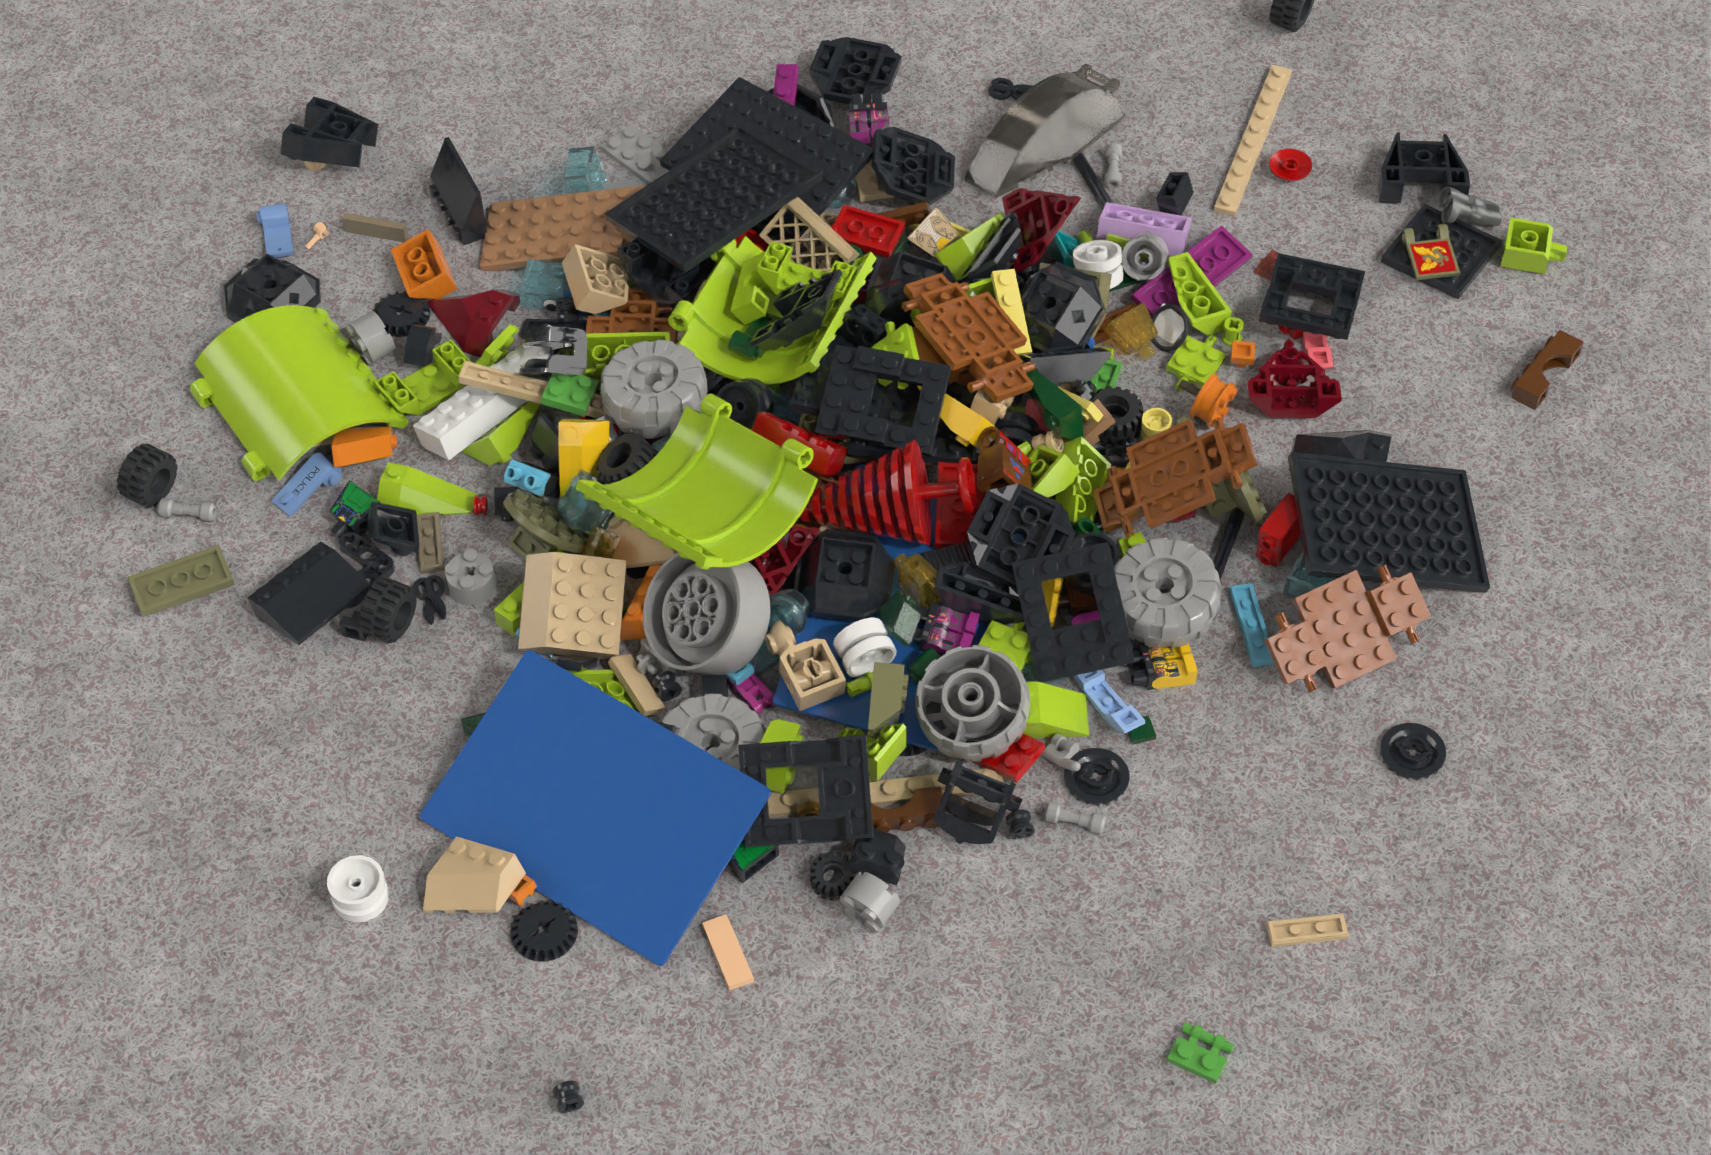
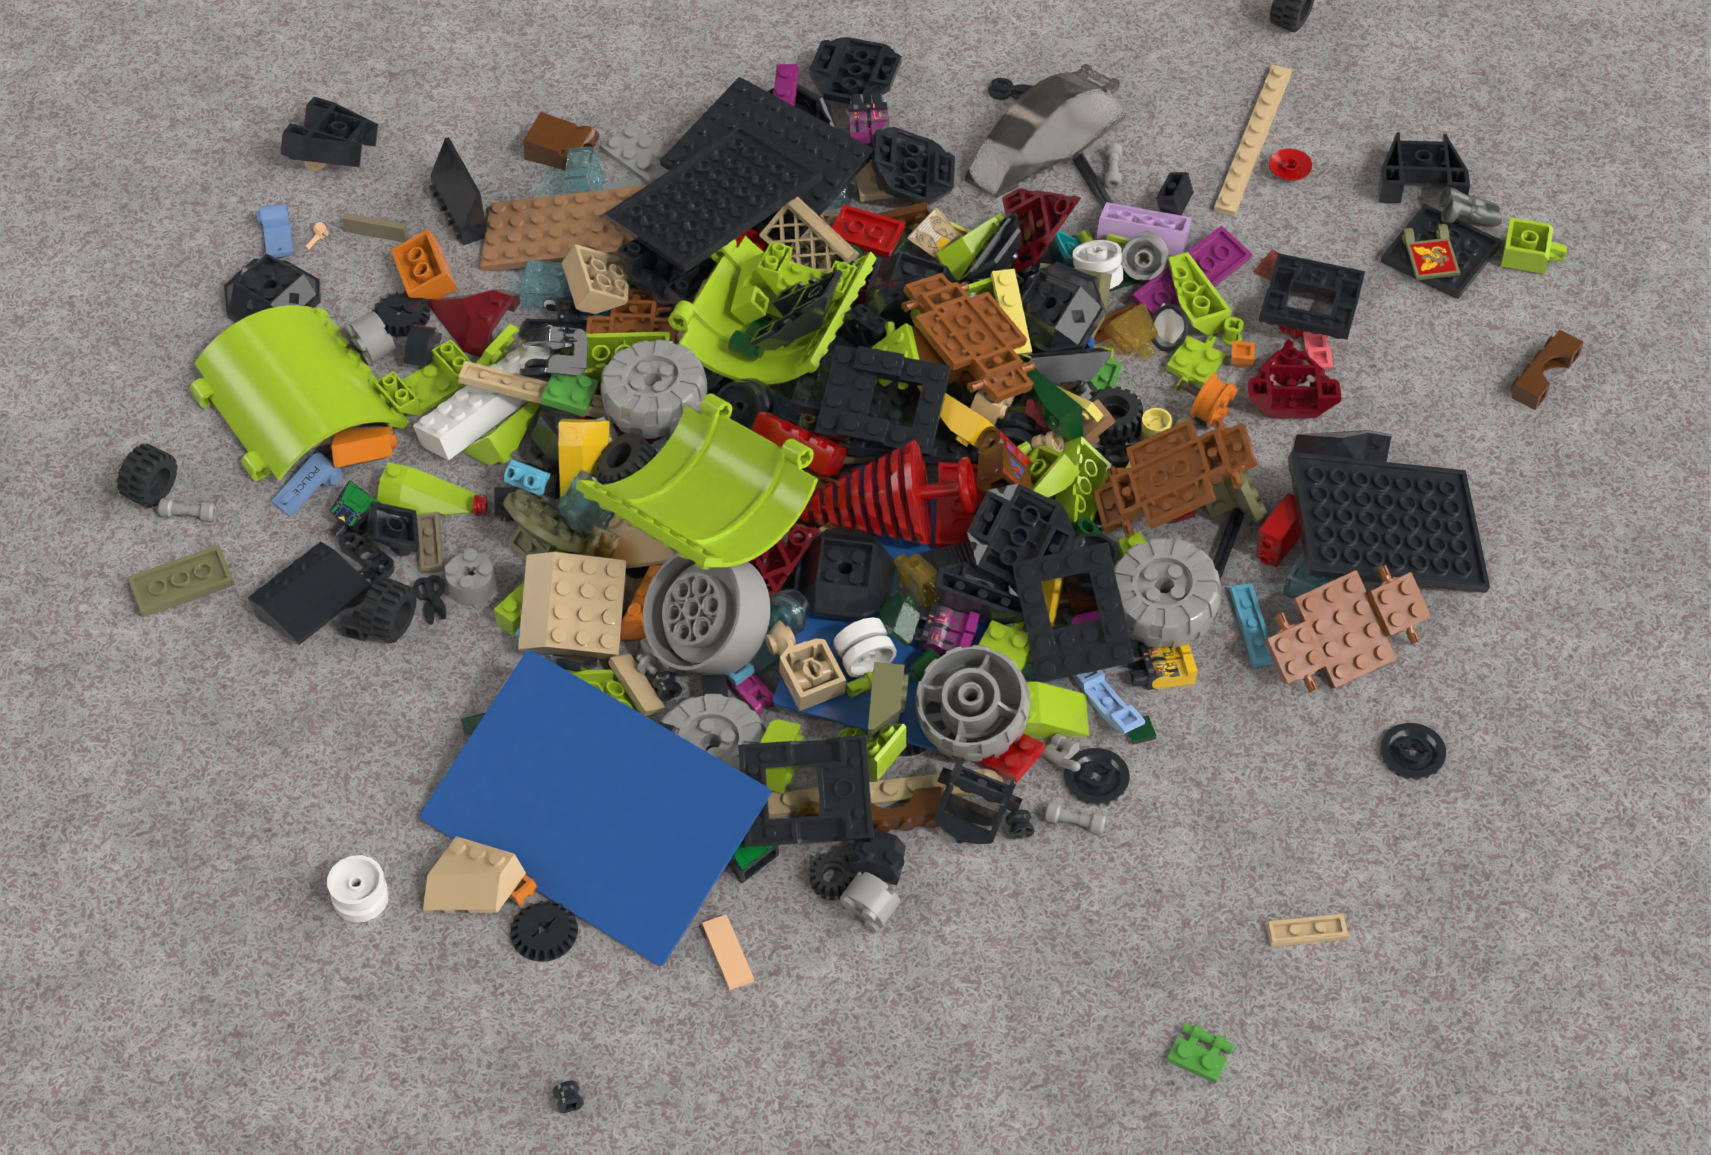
(553, 137): none -> reddish brown piece

